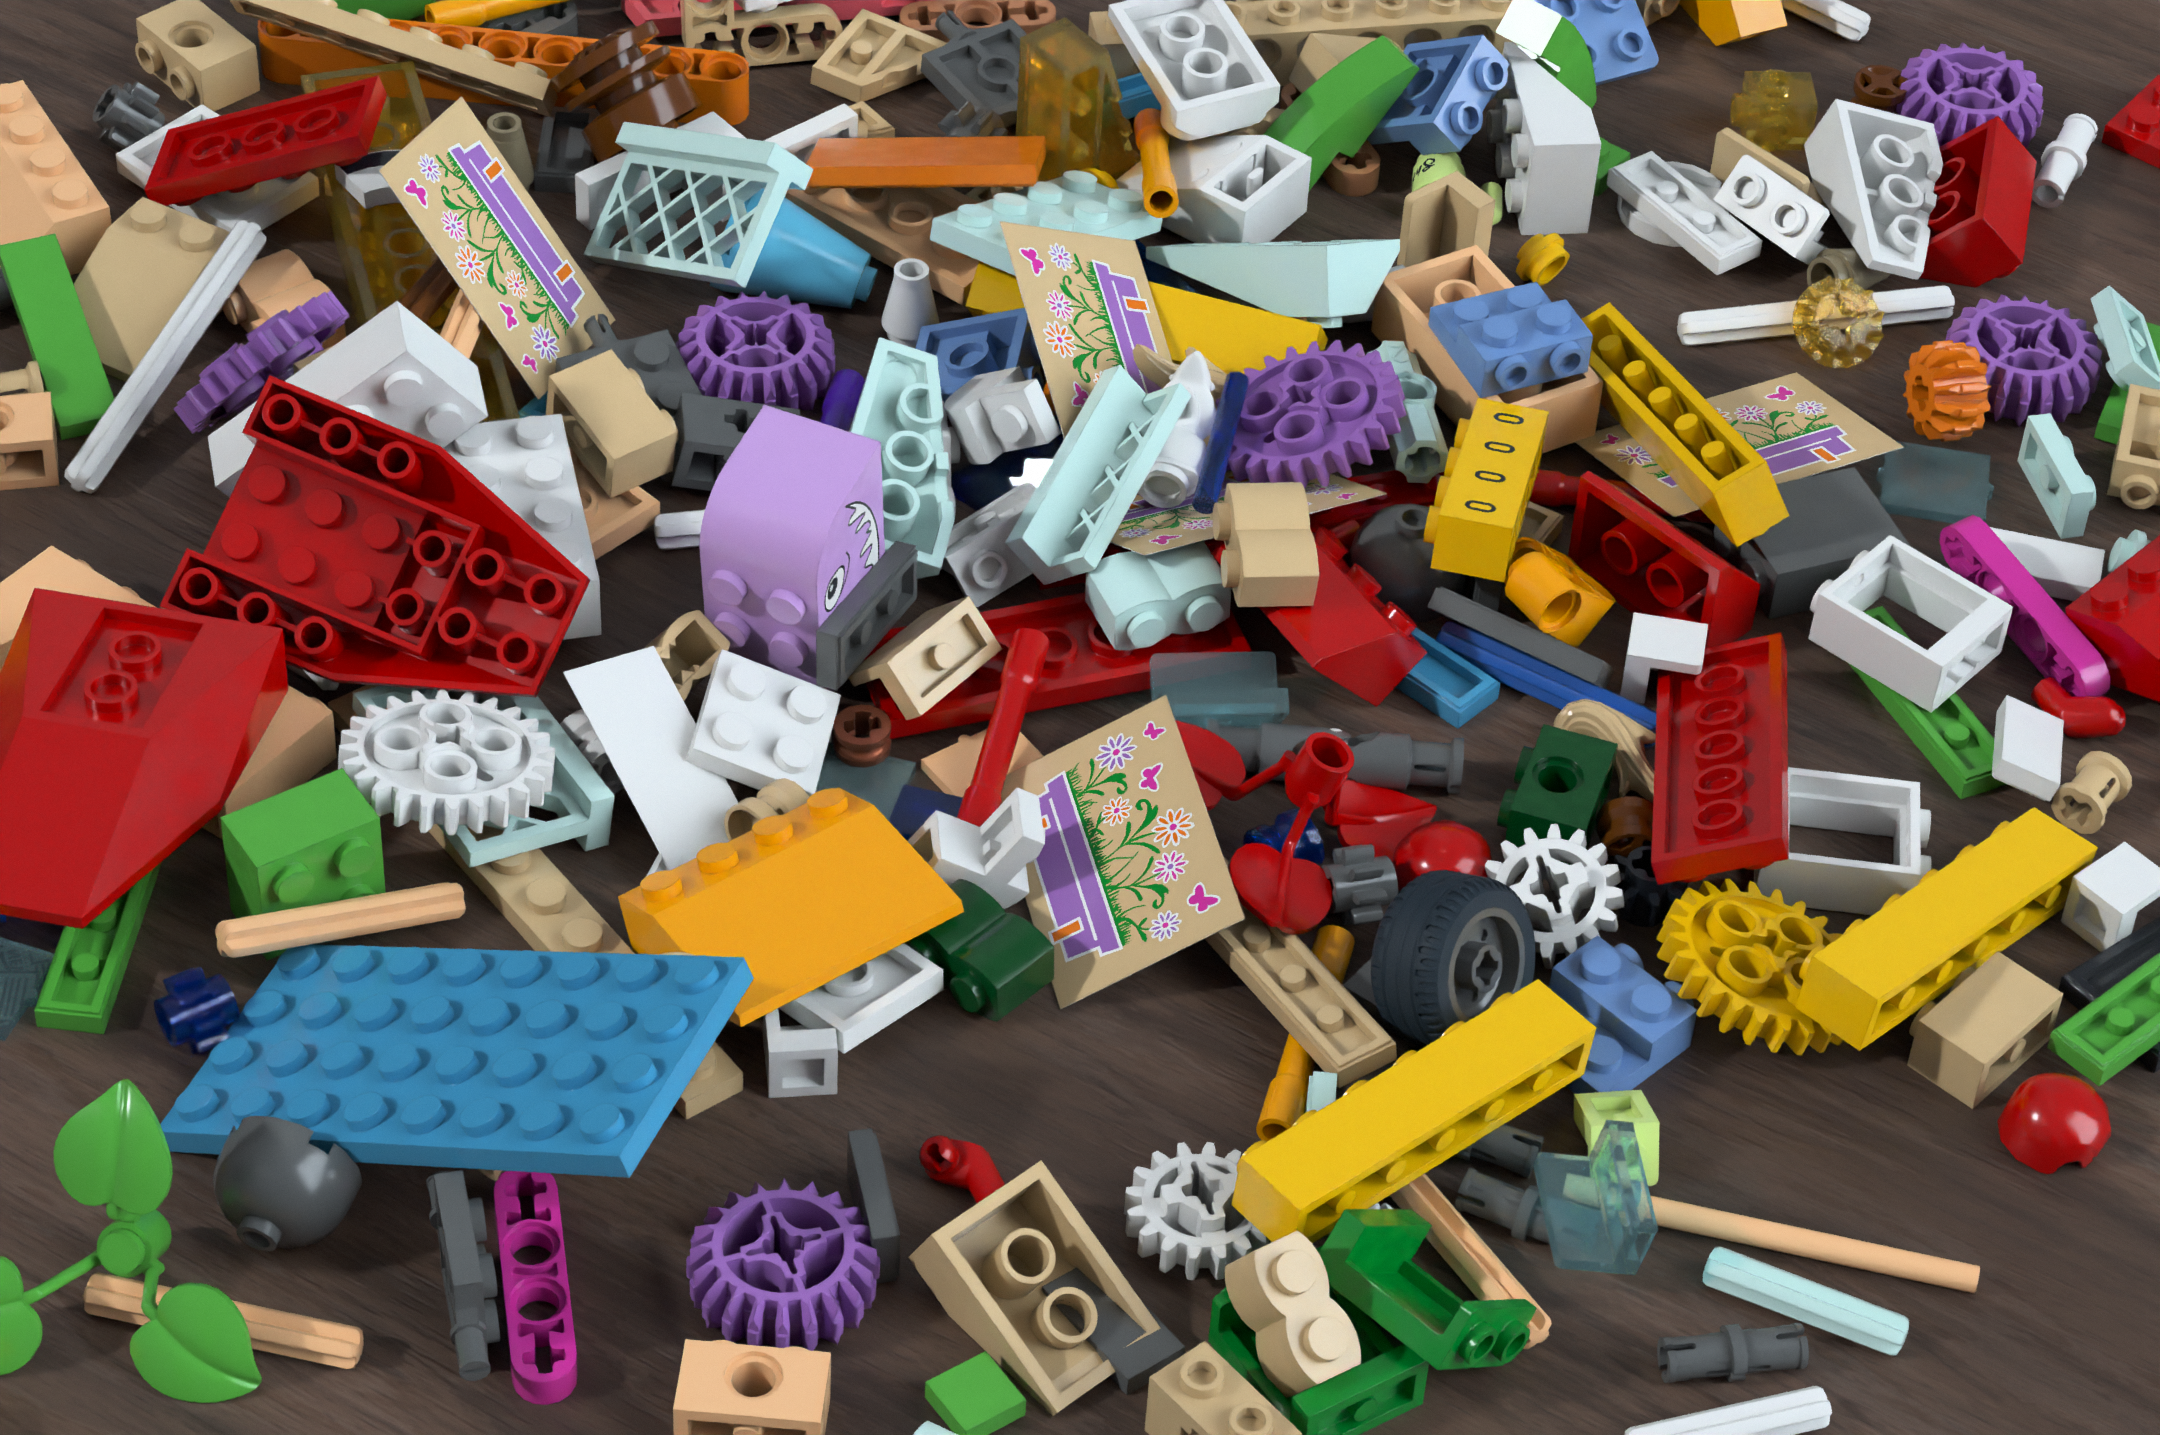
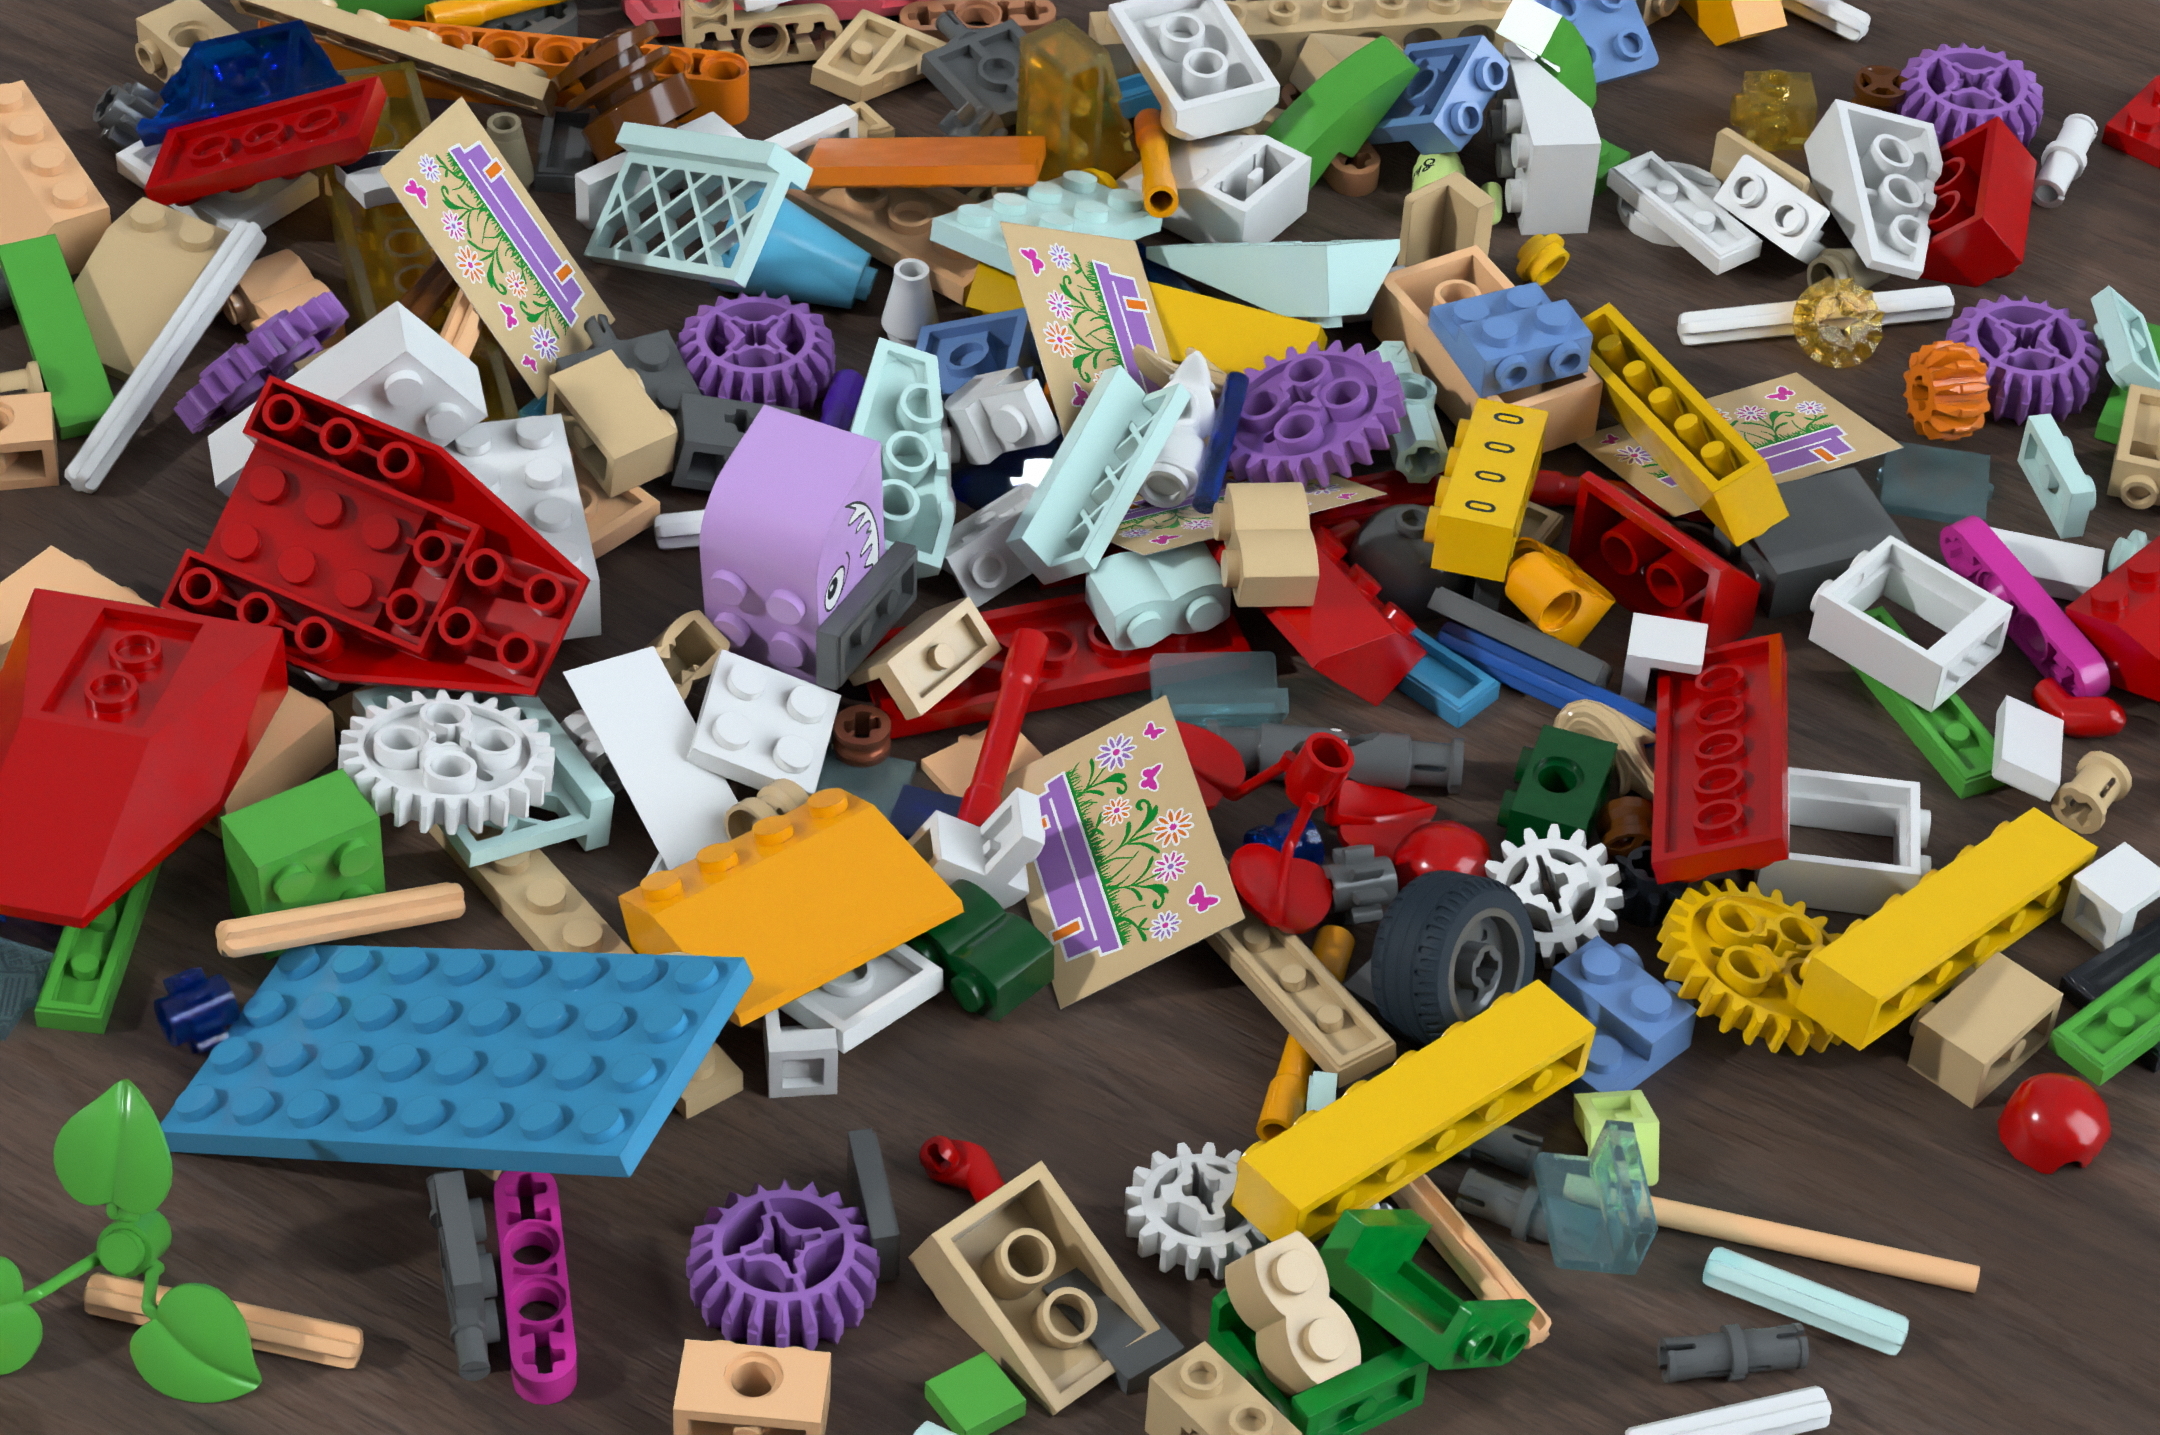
(241, 74): none -> clear blue wing
(281, 1186): dark grey cylinder -> none

